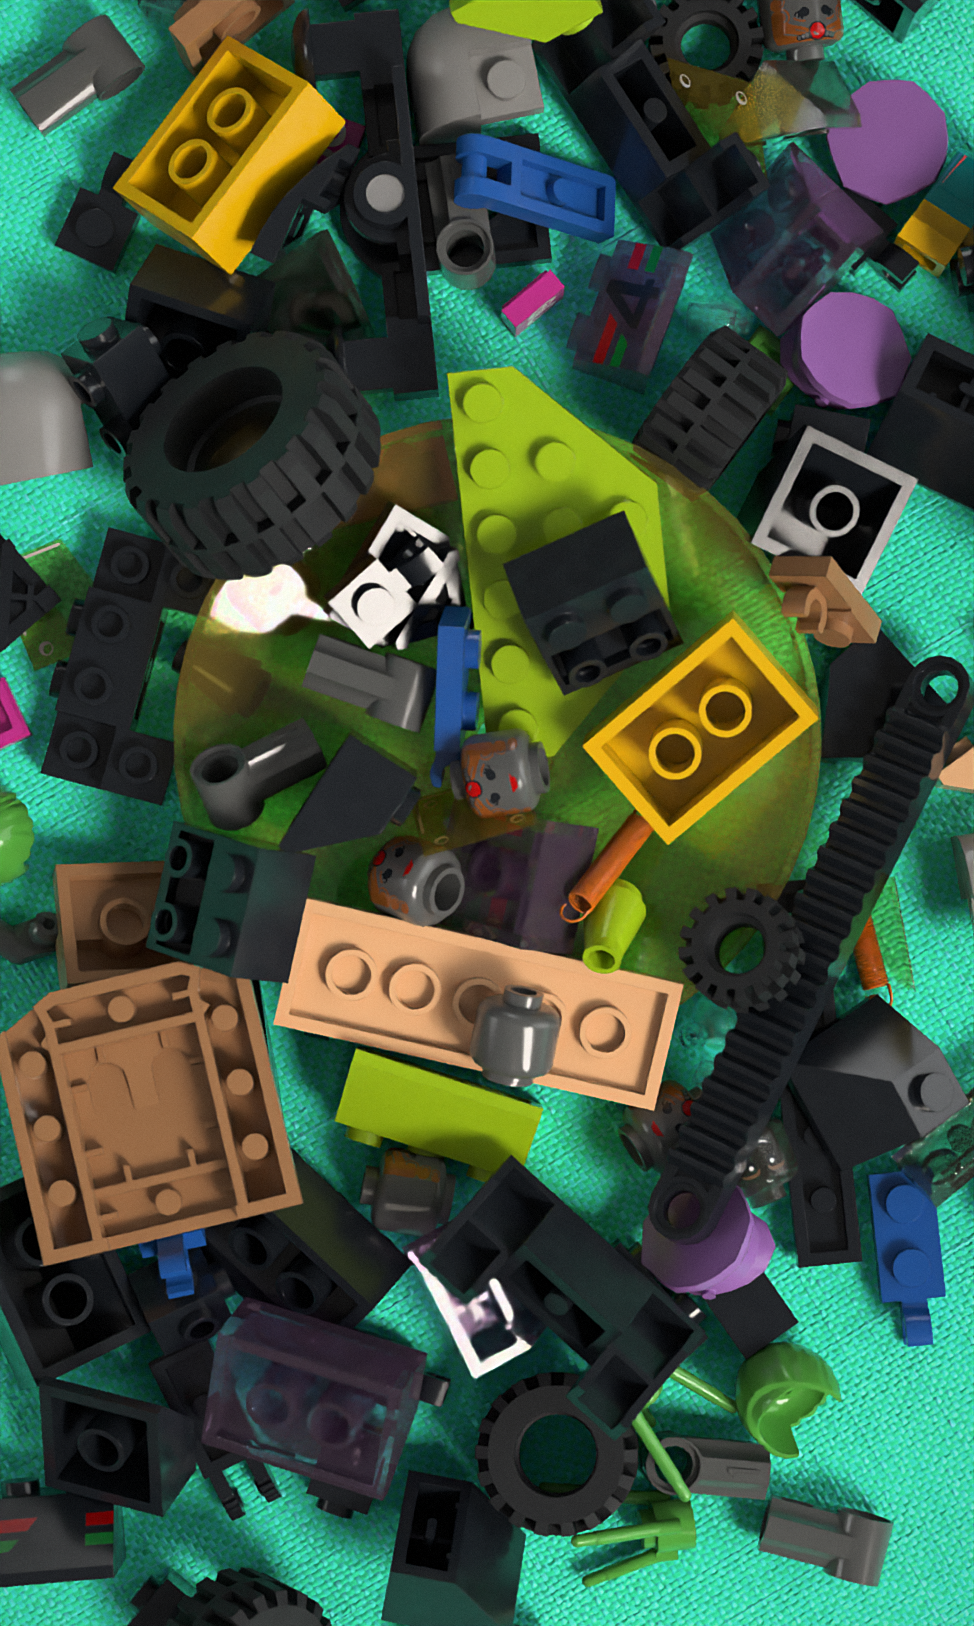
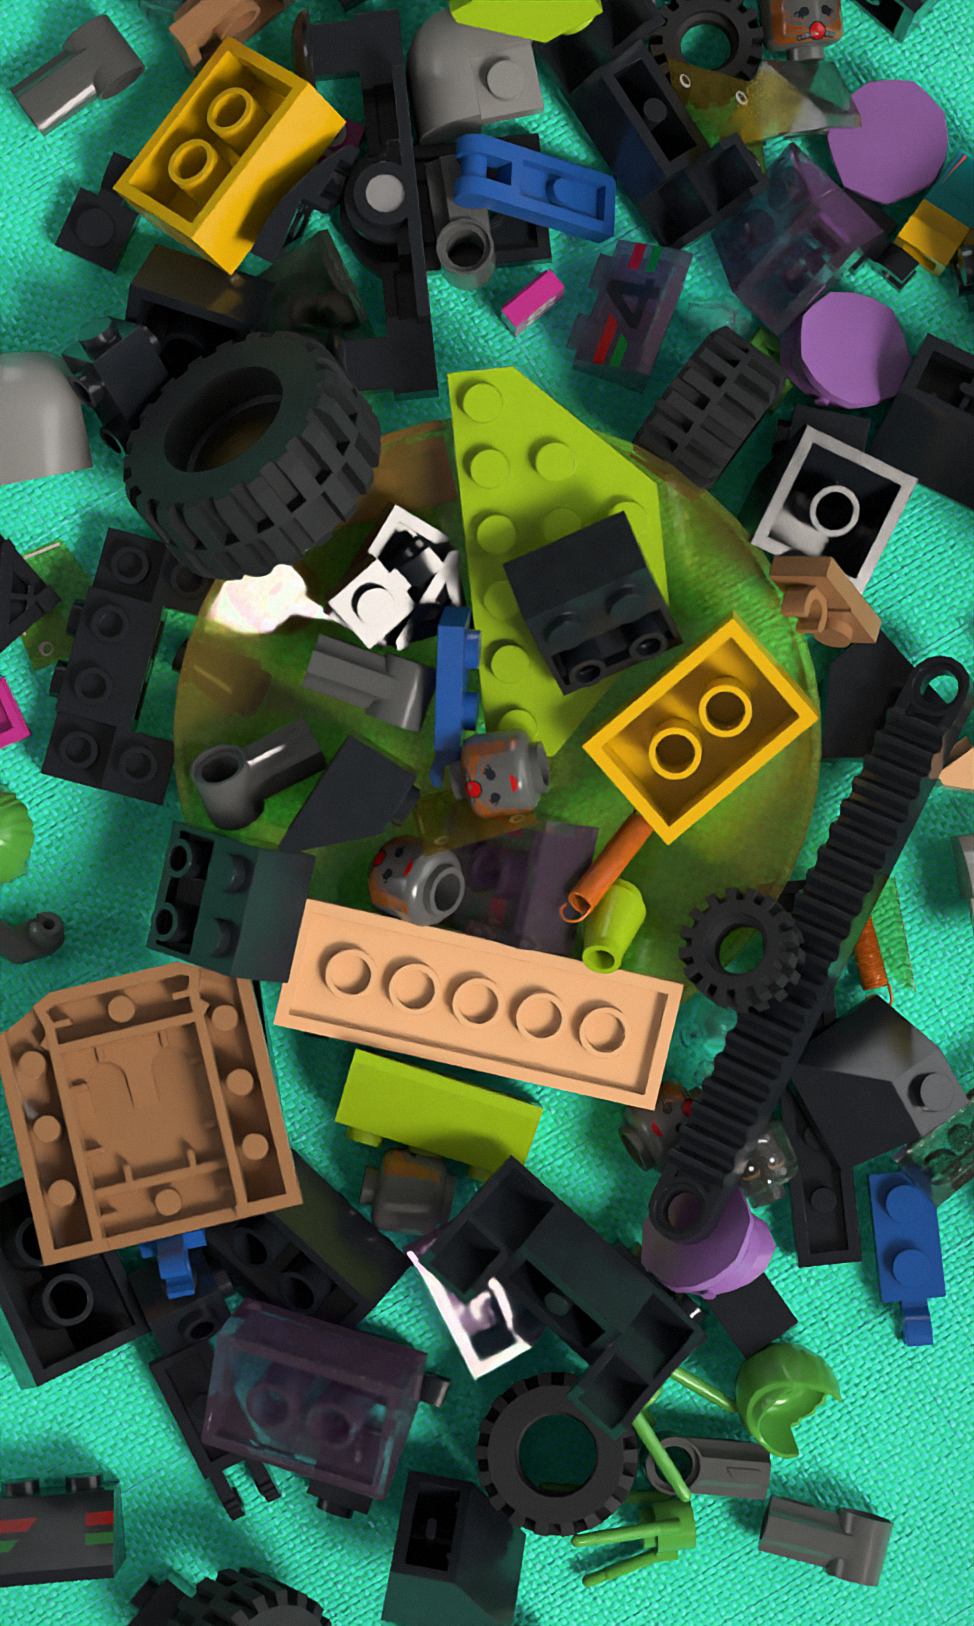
(105, 920): medium nougat plate -> none
(114, 1446): black slope -> none
(515, 1036): dark grey head -> none

